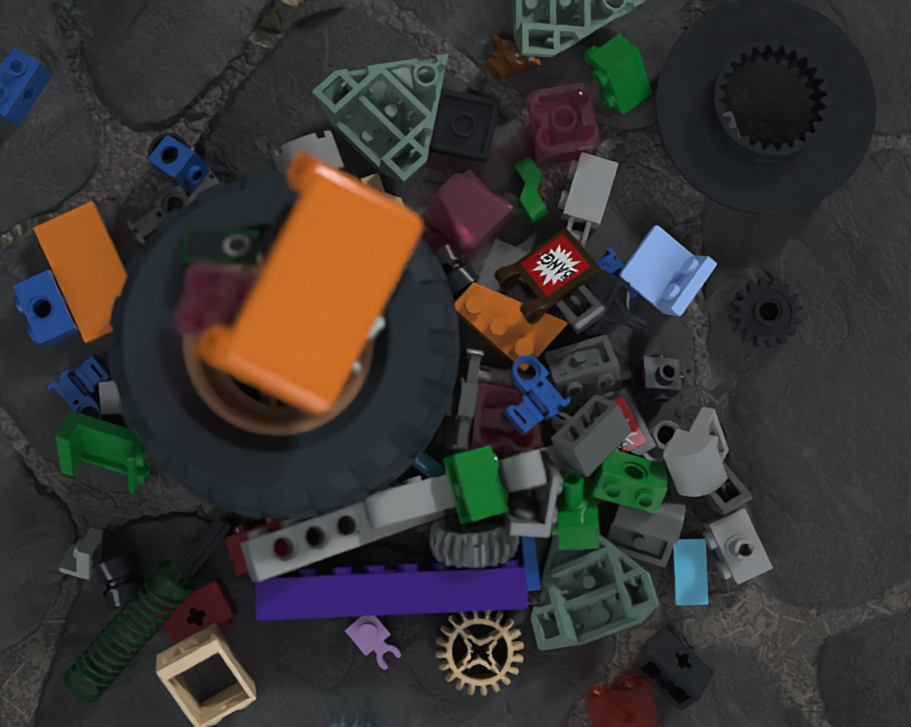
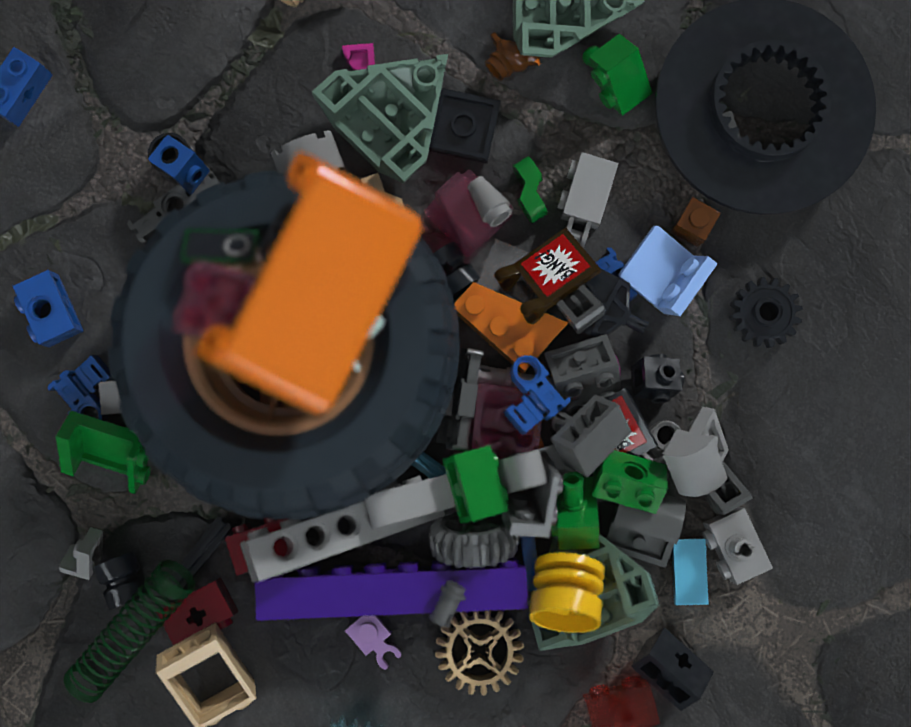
(84, 267): orange tile -> none
(359, 55): none -> dark pink tile
(447, 603): none -> dark grey pin
(489, 202): none -> light grey cone
(562, 123): clear pink piece -> none
(567, 592): none -> yellow wheel
(695, 222): none -> reddish brown brick

